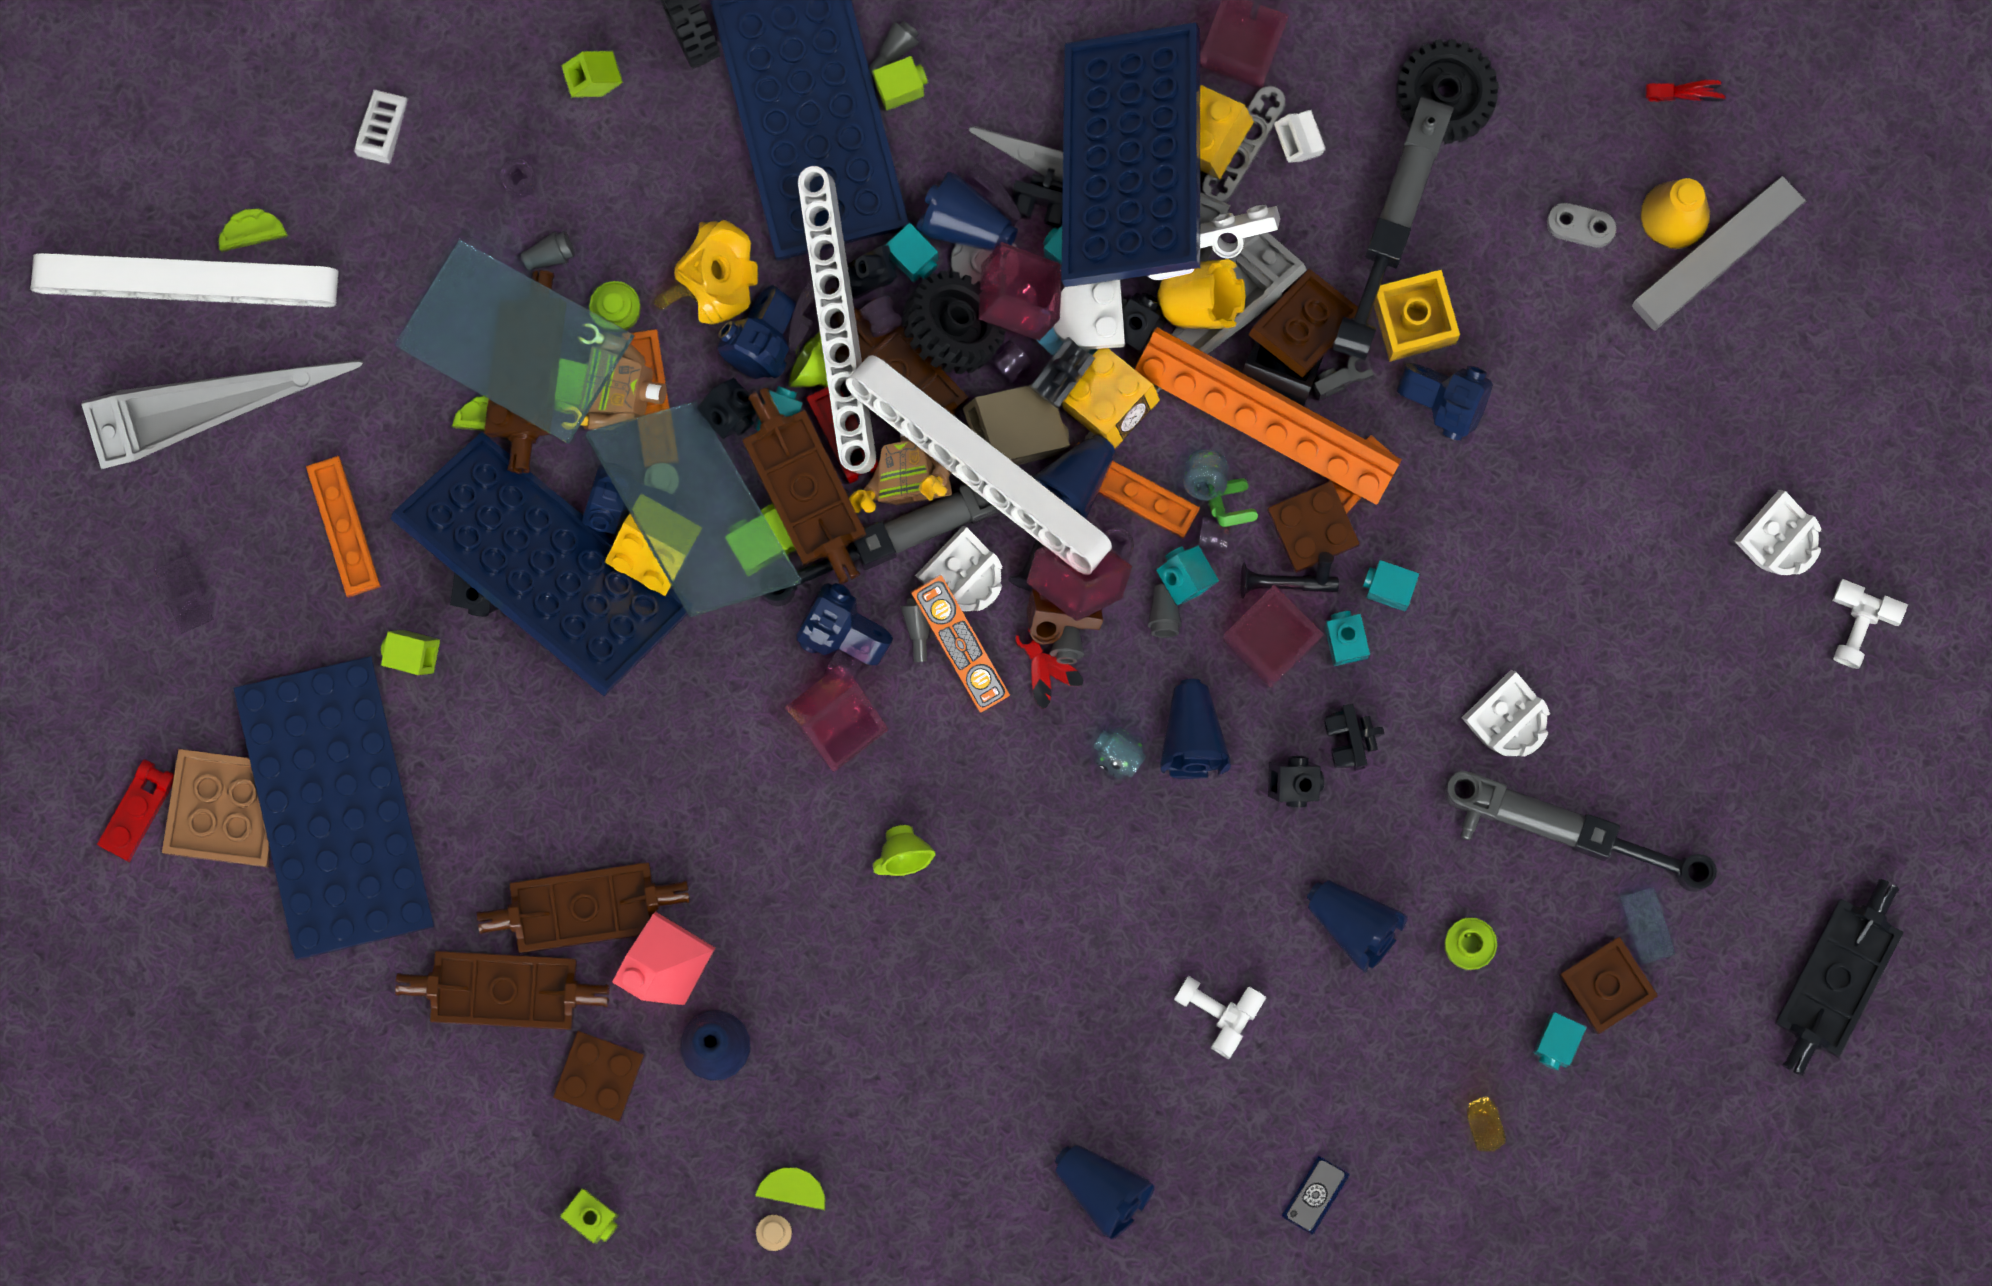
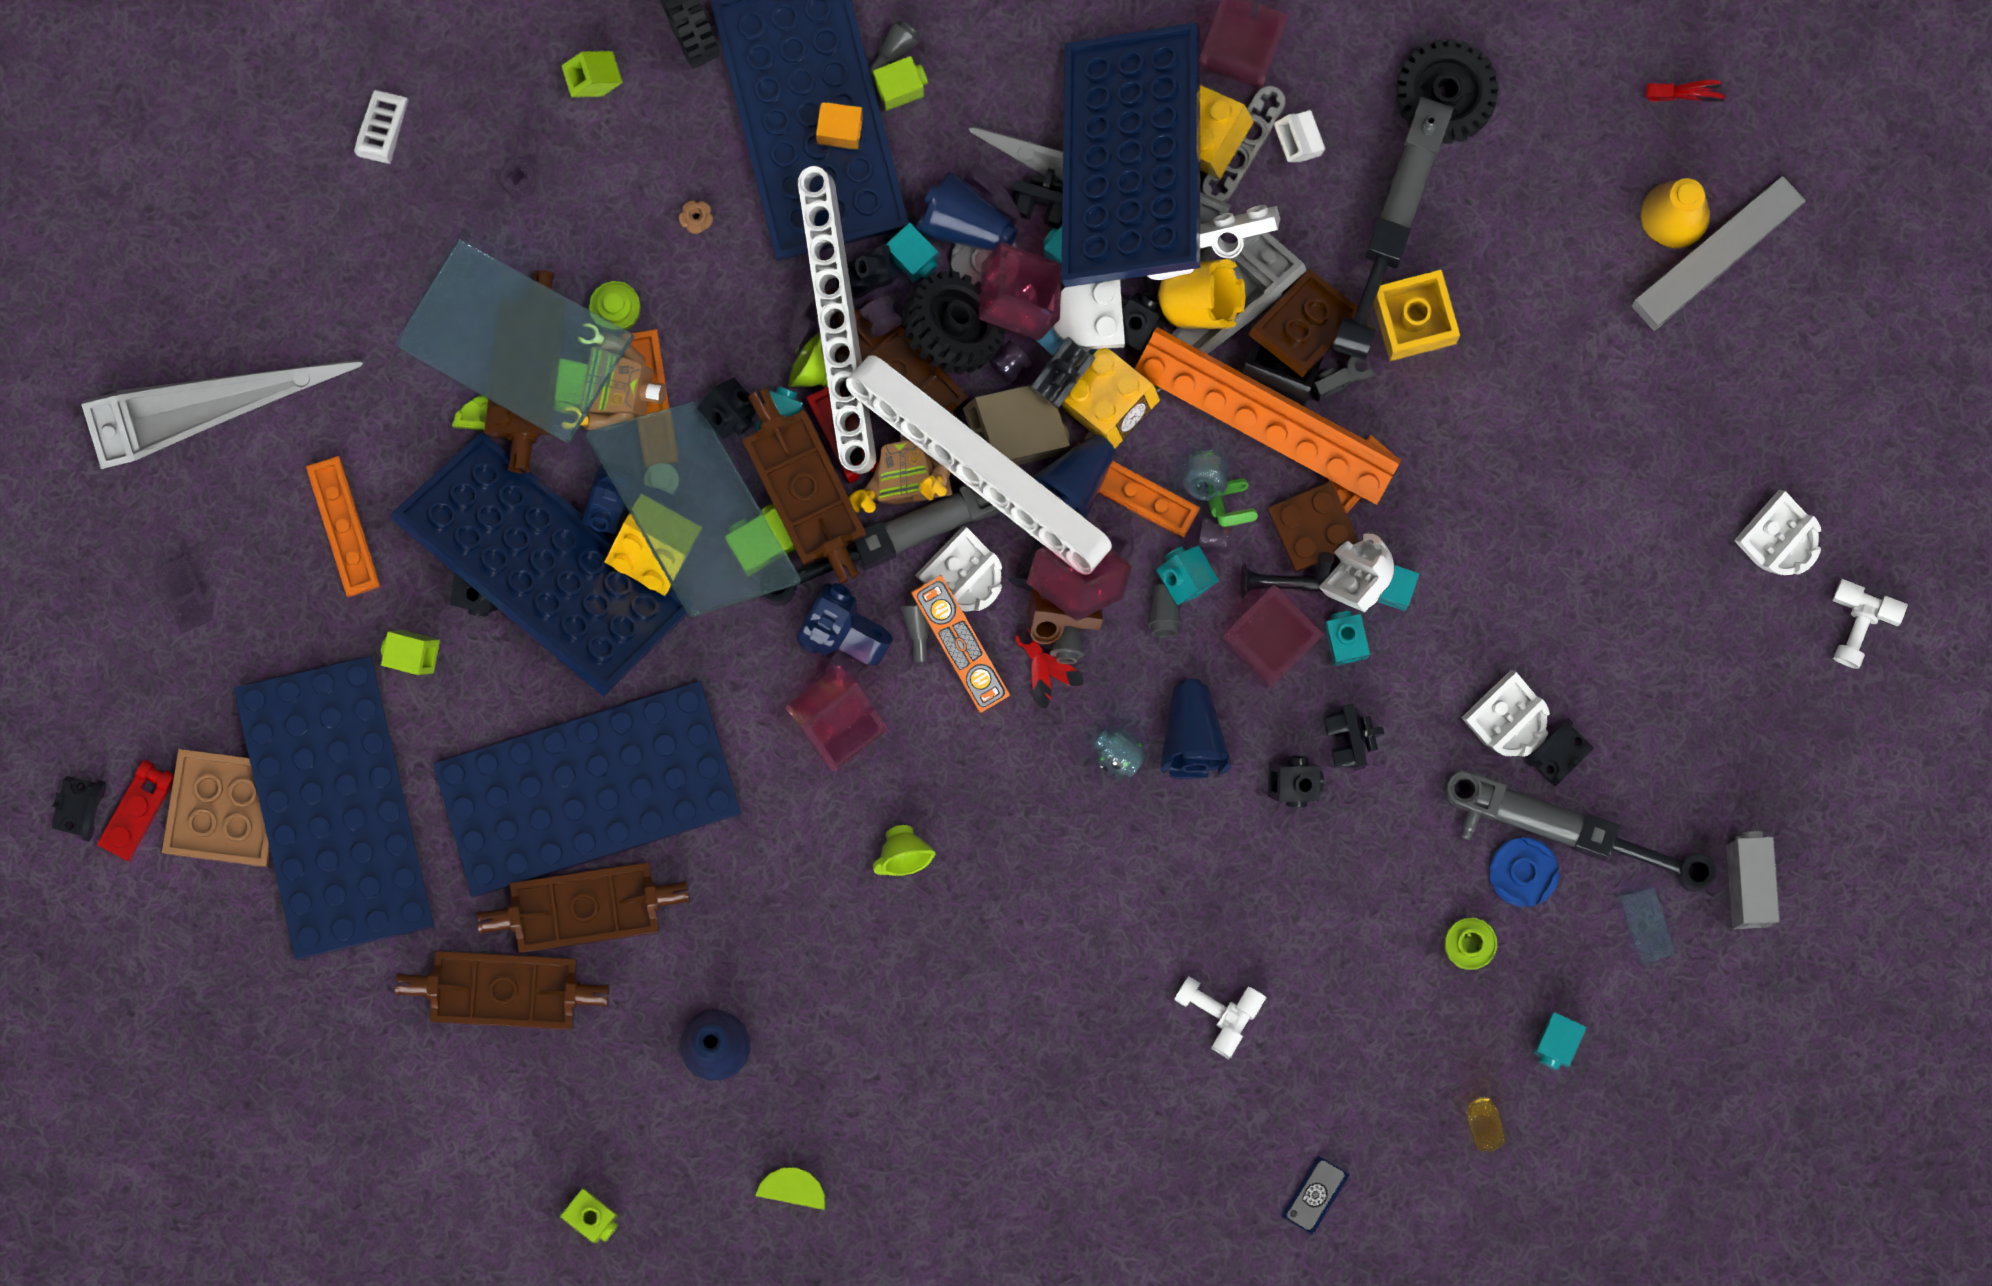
(77, 807): none -> black piece
(184, 280): white beam -> none
(250, 228): lime tile -> none
(550, 251): dark grey cone -> none
(586, 789): none -> dark blue plate
(599, 1076): reddish brown plate -> none
(663, 963): coral slope -> none
(671, 295): clear yellow hair -> none
(696, 225): none -> medium nougat plate
(718, 271): yellow piece -> none
(758, 342): dark blue piece -> none
(773, 1232): tan plate -> none
(839, 125): none -> light orange panel
(1103, 1188): dark blue cone -> none
(1356, 922): dark blue cone -> none
(1362, 573): none -> white slope
(1454, 400): dark blue piece -> none
(1518, 882): none -> blue tile
(1560, 753): none -> black piece
(1581, 228): light grey plate -> none
(1608, 985): reddish brown plate -> none
(1752, 881): none -> light grey brick
(1839, 977): black plate -> none

